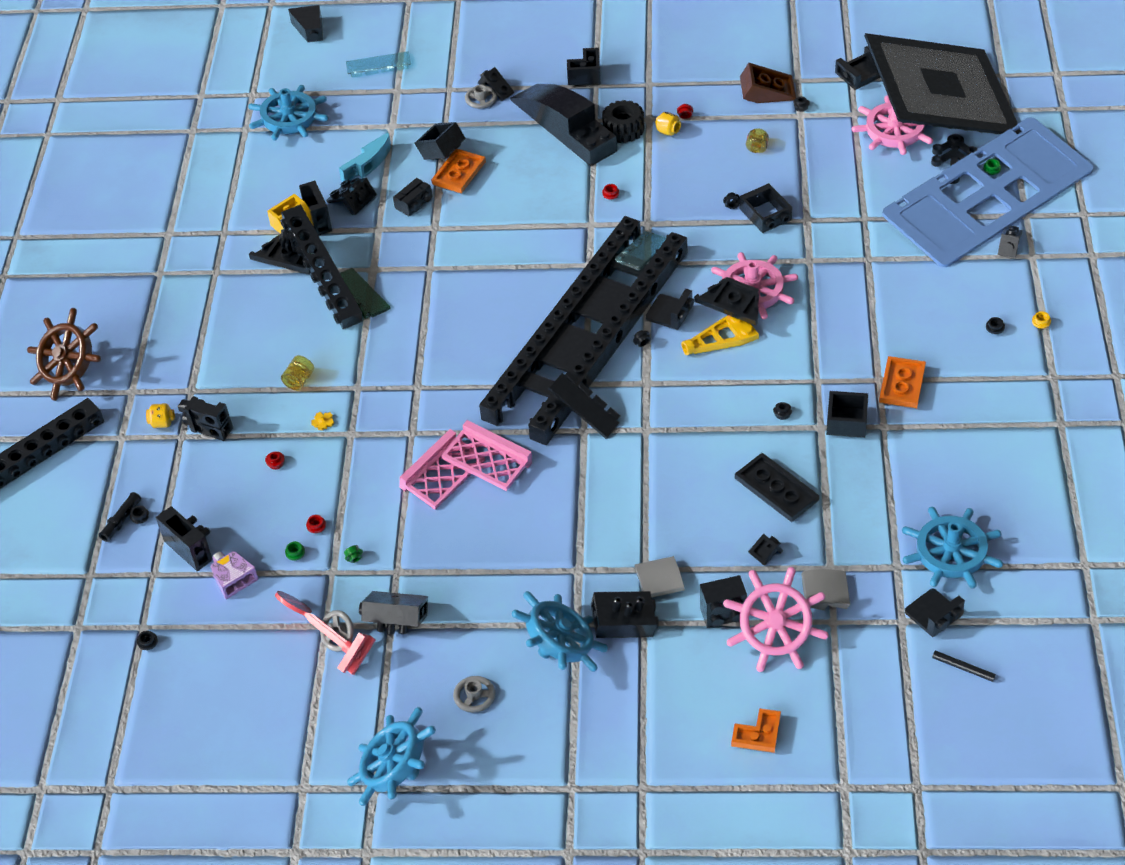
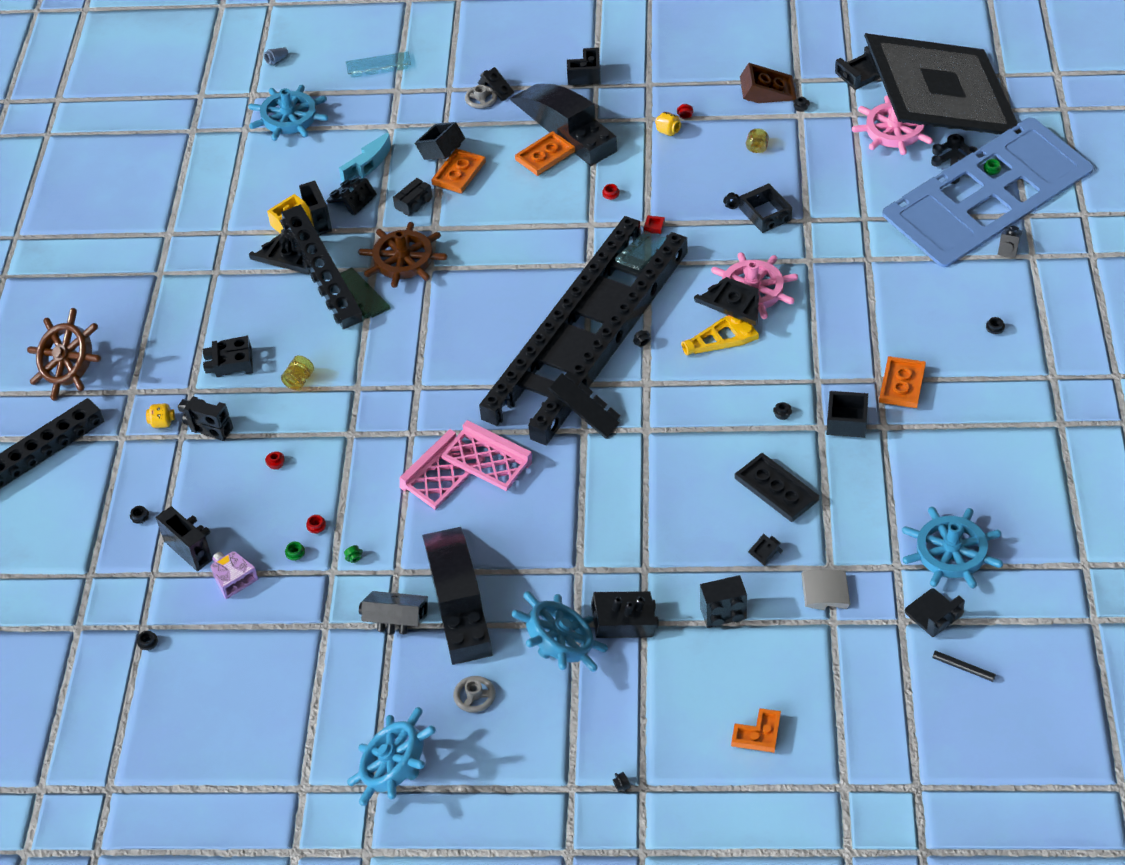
(115, 523): black pin -> none
(229, 356): none -> black hips
(275, 55): none -> sand blue cone
(307, 22): black slope -> none
(322, 421): yellow plant -> none
(345, 628): light grey piece -> none
(354, 651): coral piece -> none
(402, 254): none -> reddish brown piece
(457, 595): none -> black slope
(545, 153): none -> orange plate
(621, 782): none -> black plate
(624, 120): black tyre -> none
(654, 224): none -> red plate
(660, 576): light grey slope -> none
(670, 310): black bracket -> none
(776, 619): bright pink piece -> none
(1041, 320): yellow plate -> none

